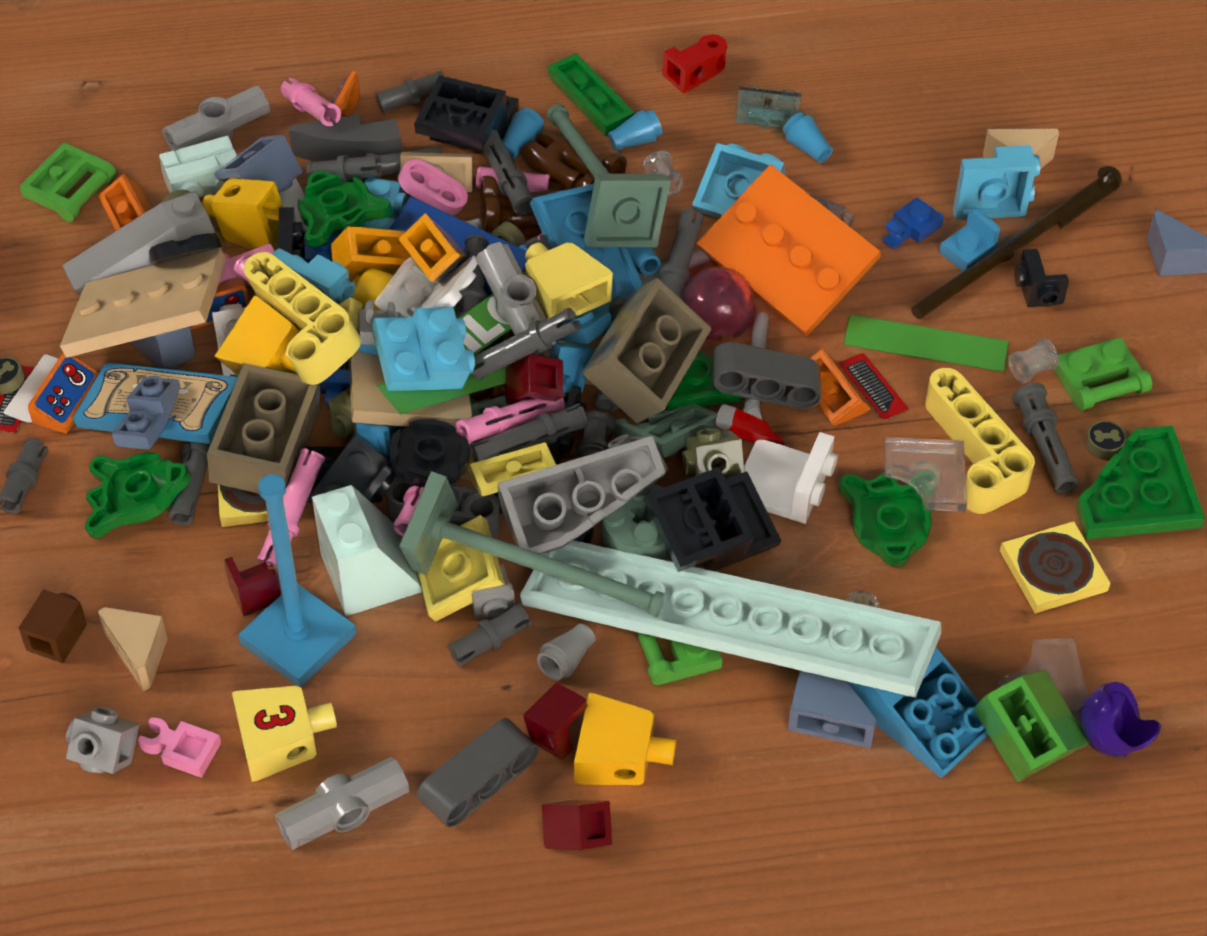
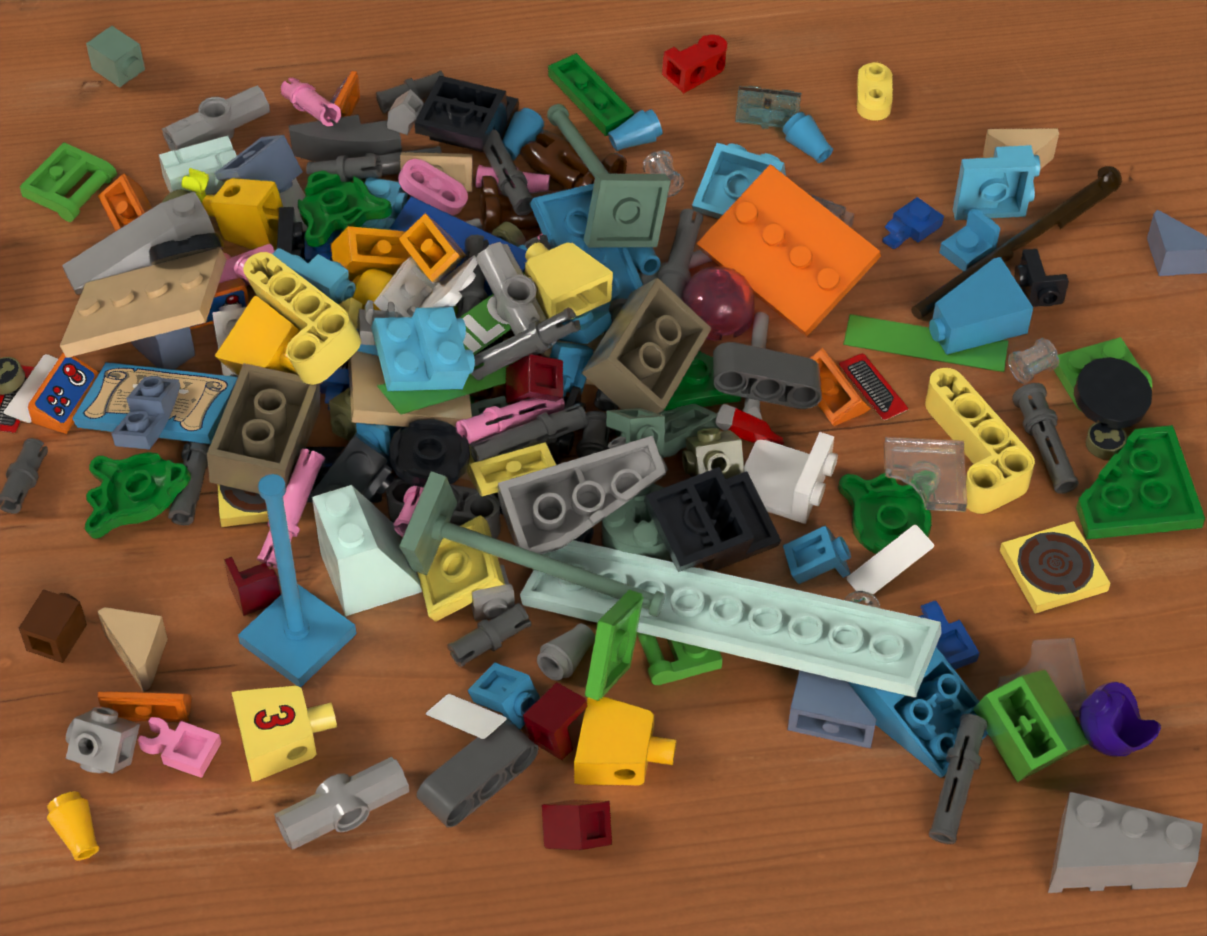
(72, 821): none -> yellow cone
(115, 56): none -> sand green brick
(144, 705): none -> orange slope
(196, 182): none -> neon yellow hand
(404, 112): none -> light grey piece
(466, 716): none -> white sticker
(505, 692): none -> dark azure bracket
(614, 644): none -> bright green plate
(638, 424): none -> sand green bracket
(817, 554): none -> dark azure bracket
(874, 91): none -> light yellow plate
(891, 561): none -> white sticker
(954, 639): none -> blue plate
(962, 762): none -> dark grey pin
(981, 310): none -> dark azure slope
(1113, 392): none -> black tile
(1122, 846): none -> light grey wedge

